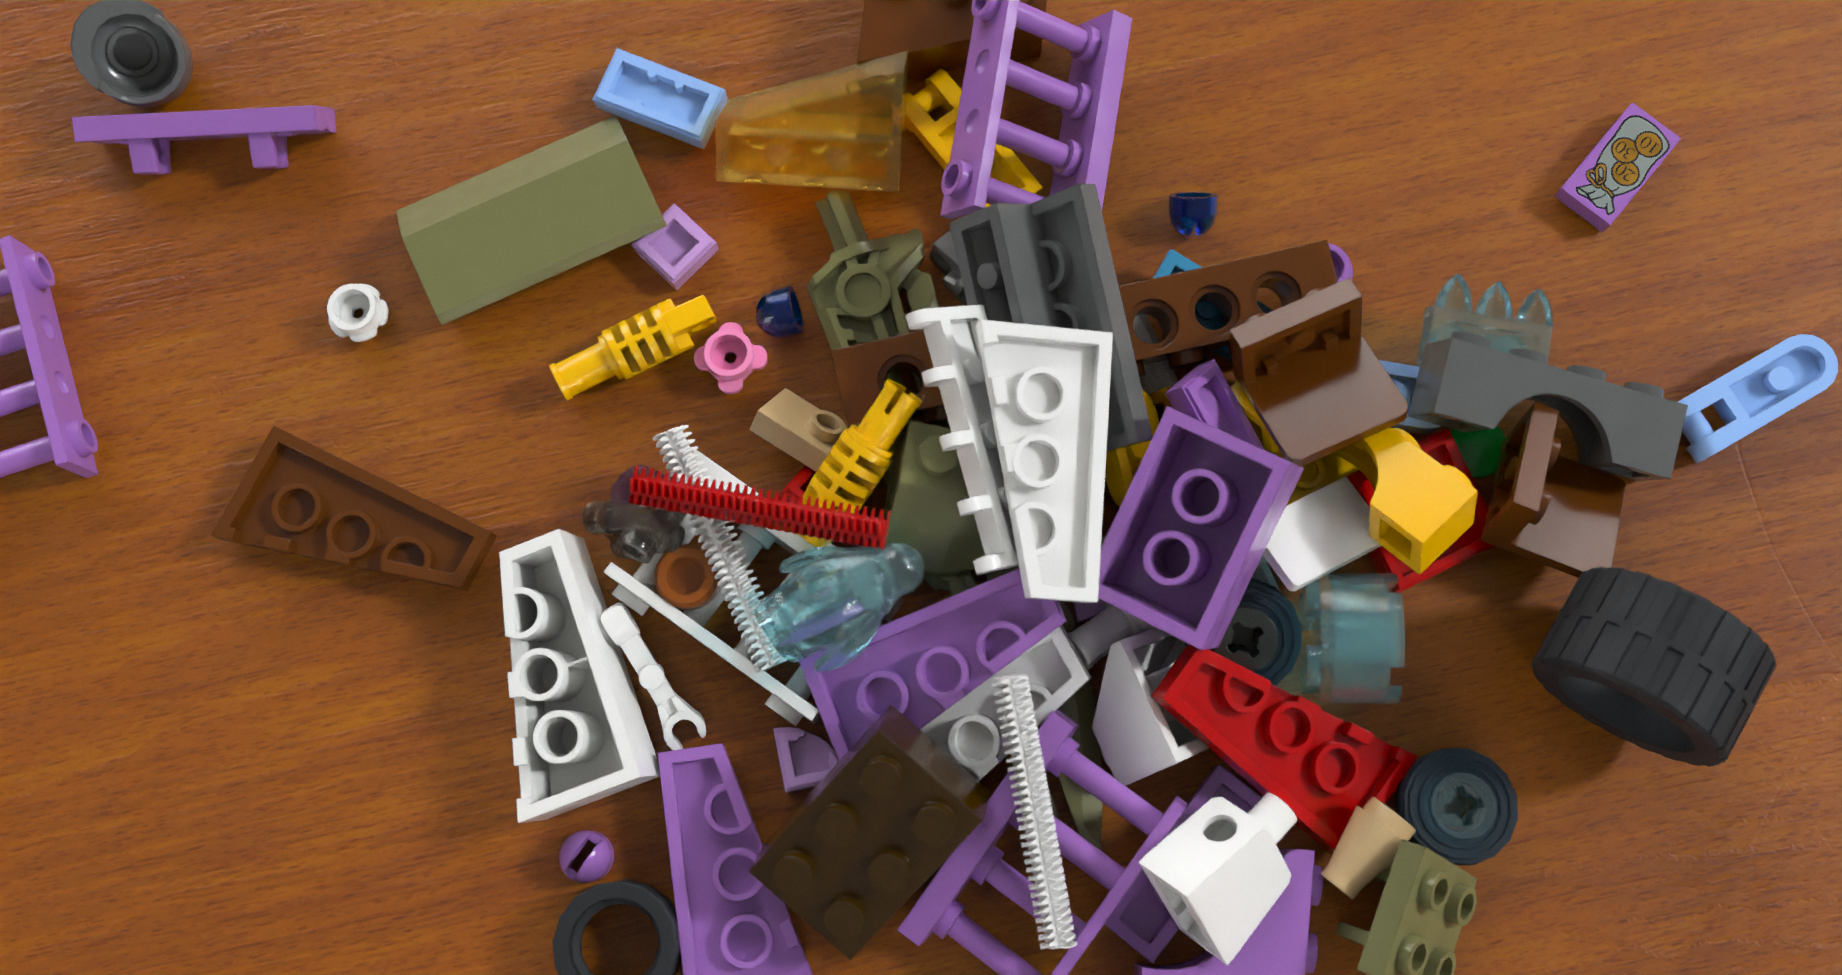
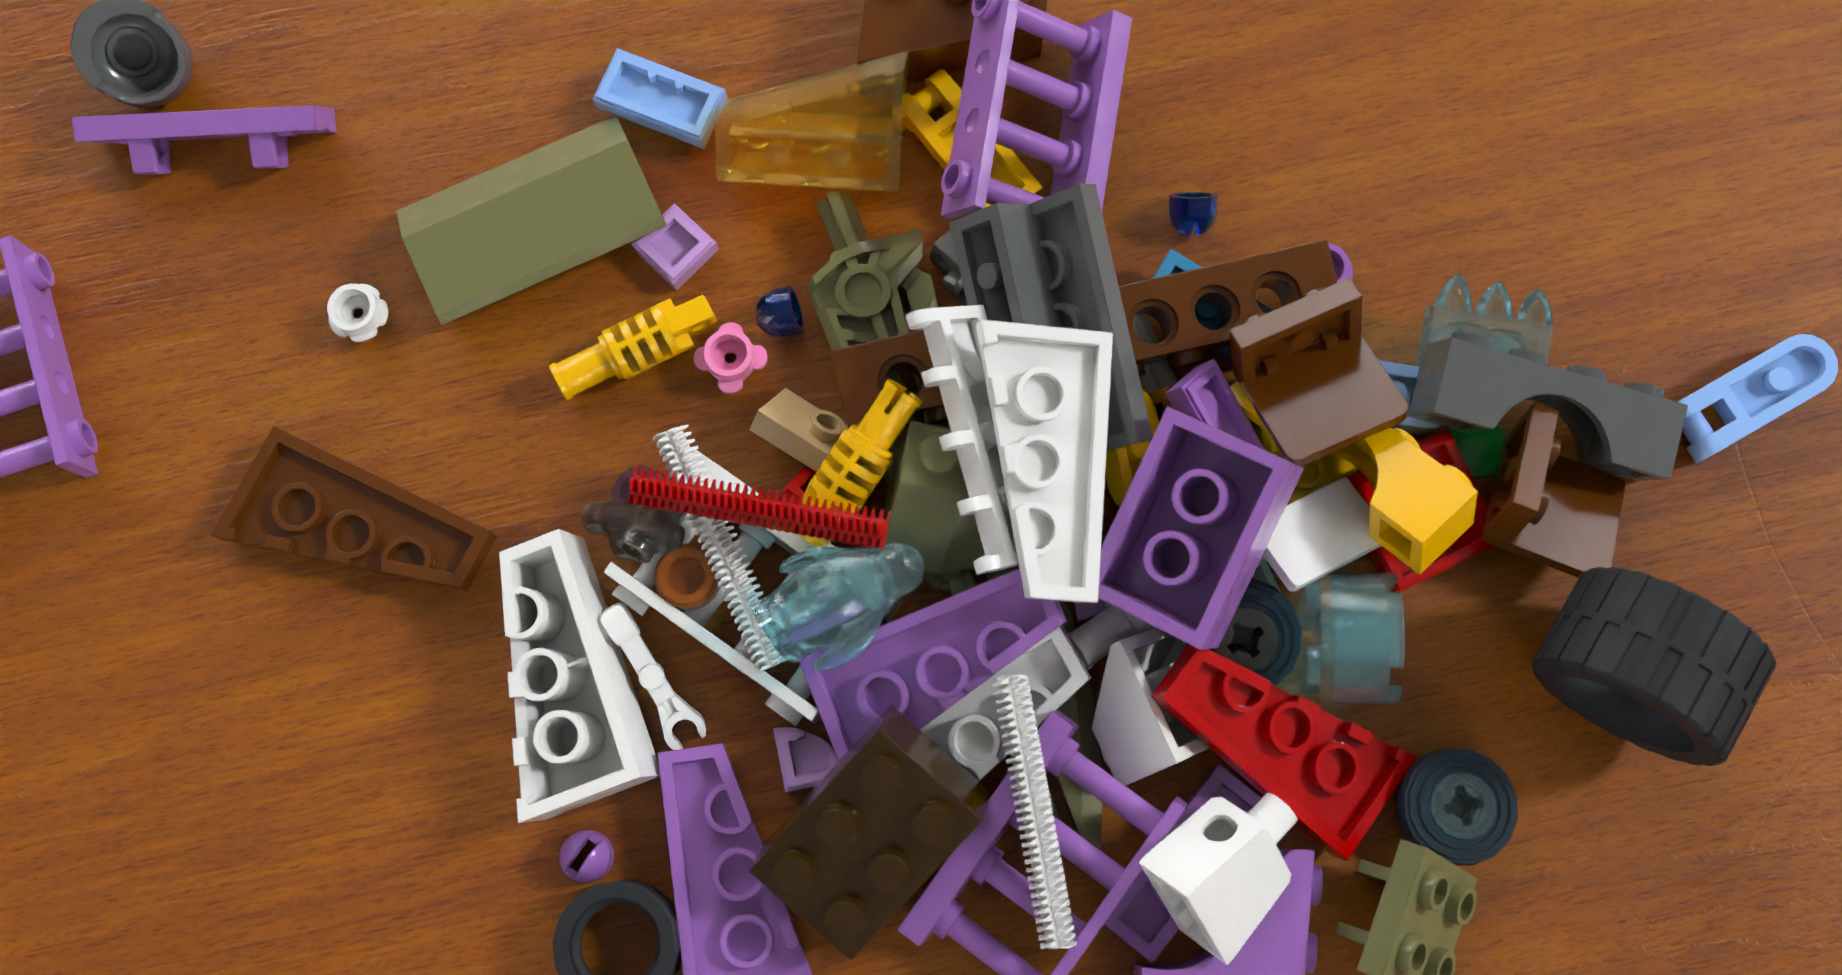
(1366, 847): tan cone -> none
(1617, 167): tile -> none

